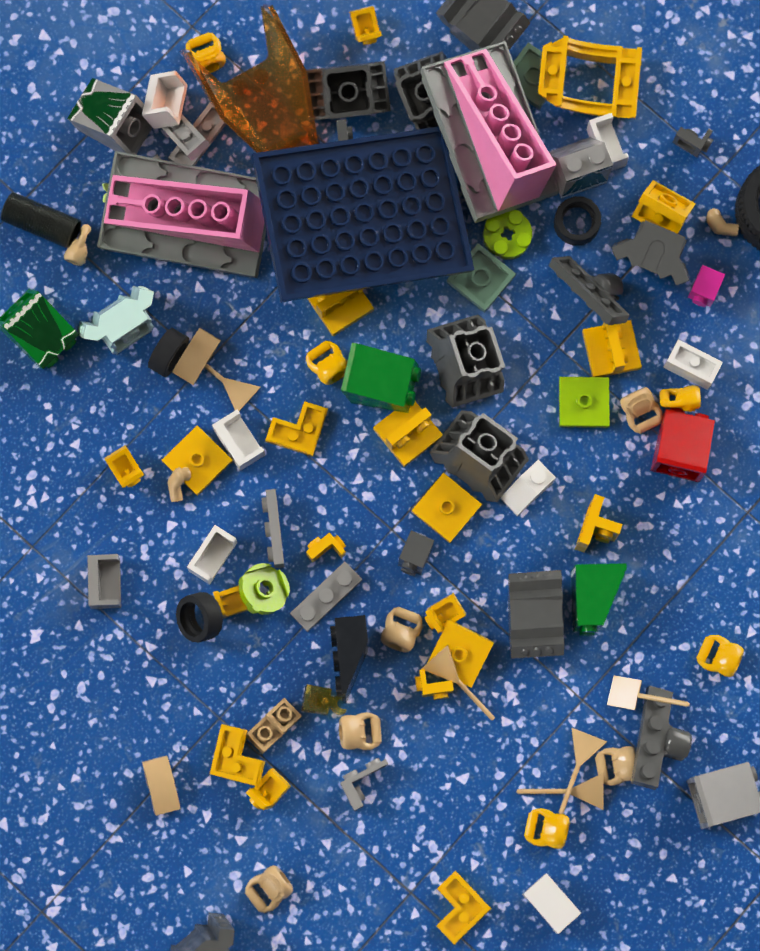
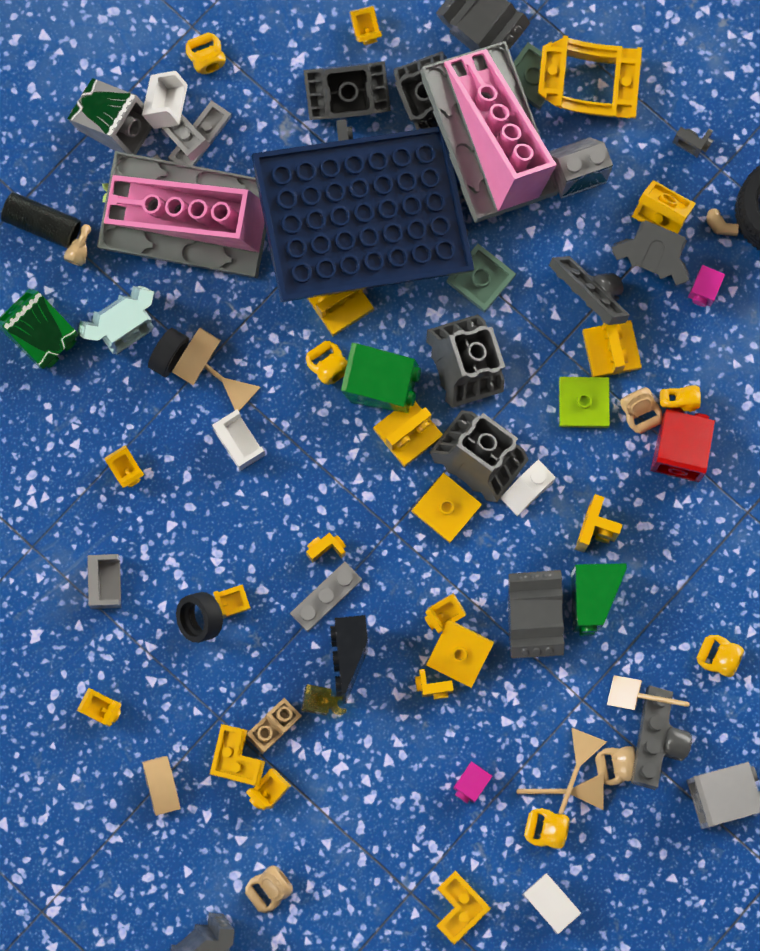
(99, 707): none -> yellow bracket
(175, 481): tan arm -> none
(201, 456): yellow plate -> none
(212, 554): white panel -> none
(251, 594): lime plate -> none
(269, 101): clear orange windscreen -> none
(272, 528): light grey plate -> none
(300, 436): yellow tile -> none
(353, 731): tan piece -> none
(355, 794): light grey bracket -> none
(398, 635): tan piece -> none
(415, 553): dark grey brick -> none
(443, 666): tan piece -> none
(471, 783): none -> dark pink brick
(503, 247): lime plate -> none
(577, 202): black tyre -> none
(602, 130): white panel -> none
(693, 364): white panel -> none

